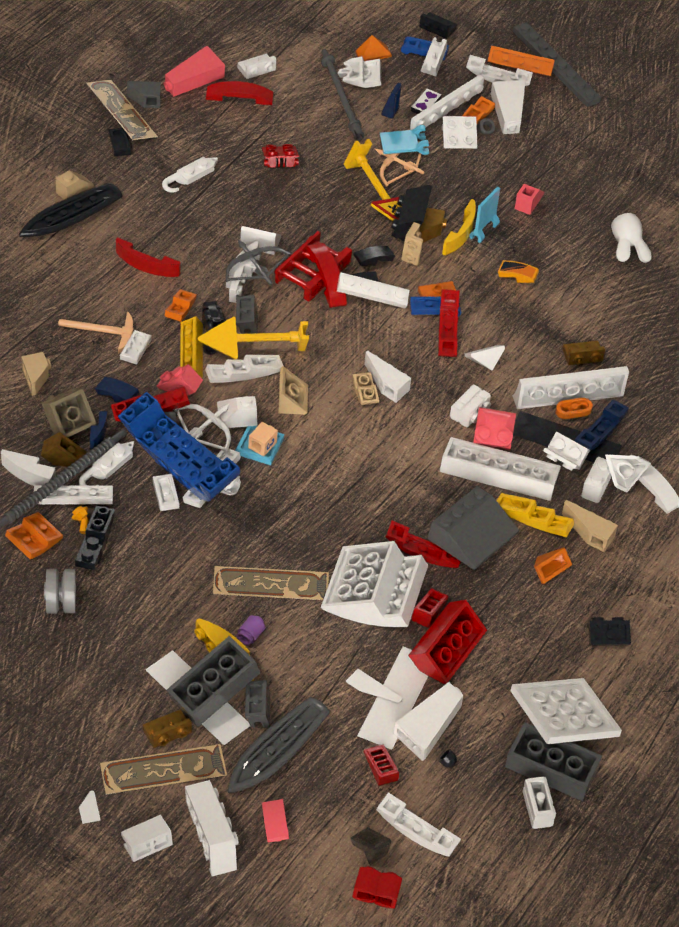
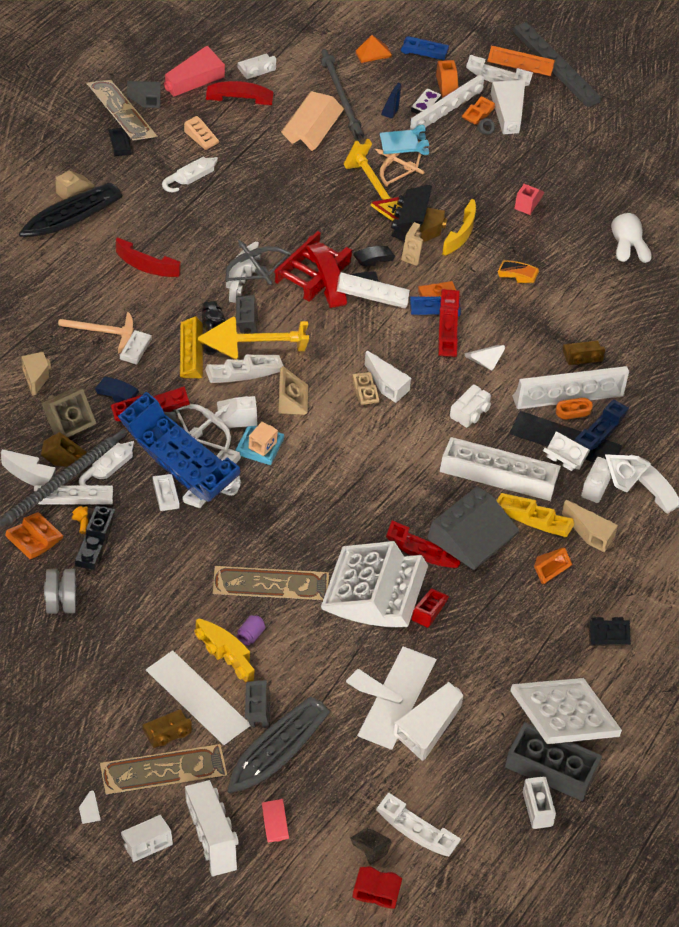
(98, 432): dark blue slope -> none
(179, 378): coral slope -> none
(181, 305): orange slope -> none
(196, 124): none -> light nougat slope
(213, 681): dark grey brick -> none
(265, 238): white slope -> none
(286, 151): red hinge -> none
(313, 119): none -> light nougat slope
(361, 72): white plate -> none
(385, 777): red slope -> none
(434, 57): white hinge -> none
(437, 25): black bracket -> none
(447, 77): none -> orange slope
(448, 641): red slope -> none
(448, 759): black hinge -> none
(459, 132): white hinge -> none
(486, 212): medium azure flag -> none
(494, 428): coral slope -> none

